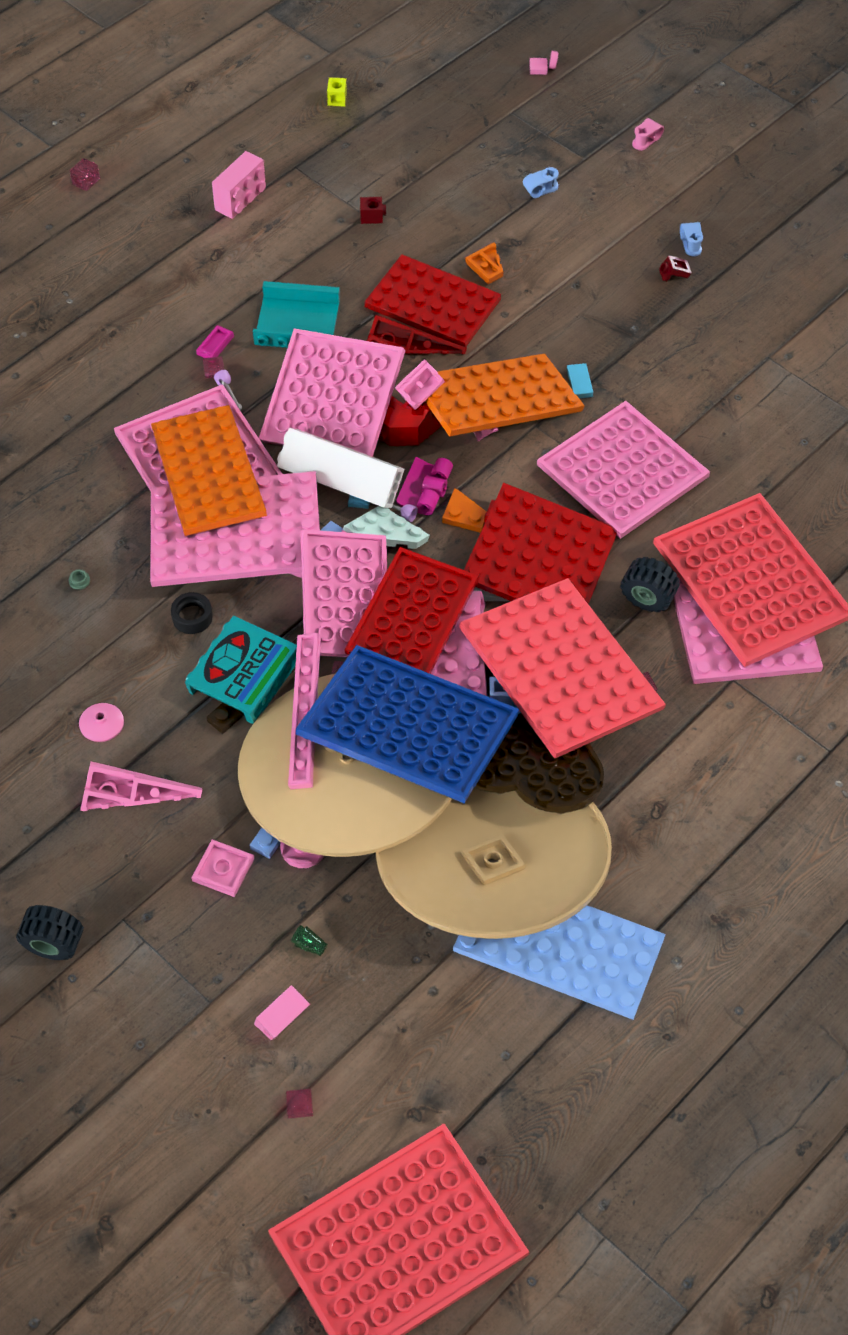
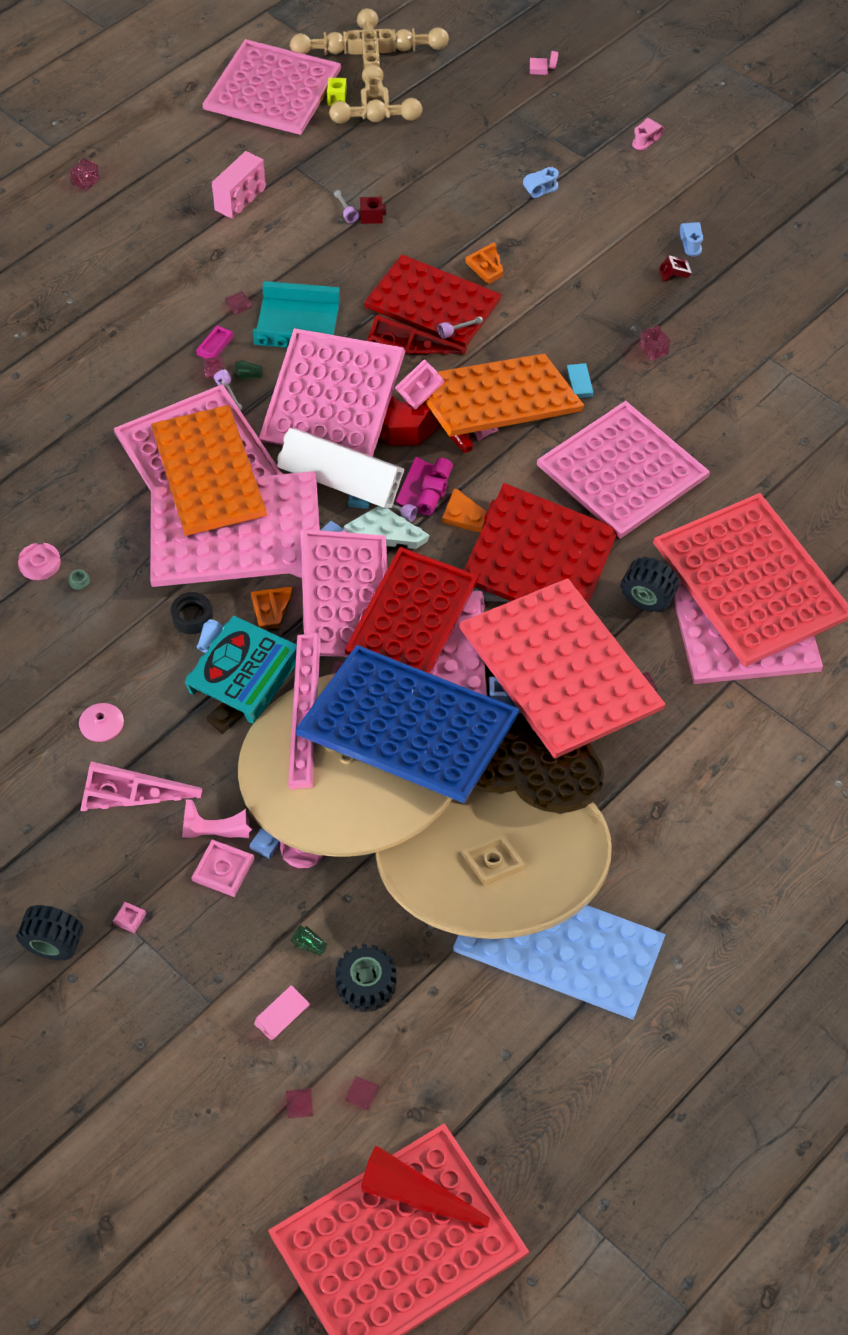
(39, 561): none -> bright pink tile
(129, 917): none -> bright pink tile
(209, 632): none -> light blue cone
(230, 827): none -> bright pink animal
(238, 302): none -> clear pink tile
(247, 370): none -> clear green cone
(271, 606): none -> orange wing
(272, 86): none -> bright pink plate
(349, 213): none -> lavender hinge
(362, 1093): none -> clear pink tile
(366, 977): none -> black wheel
(370, 43): none -> tan piece
(397, 1181): none -> red wedge
(446, 329): none -> lavender hinge
(463, 442): none -> red cone
(654, 342): none -> clear pink brick

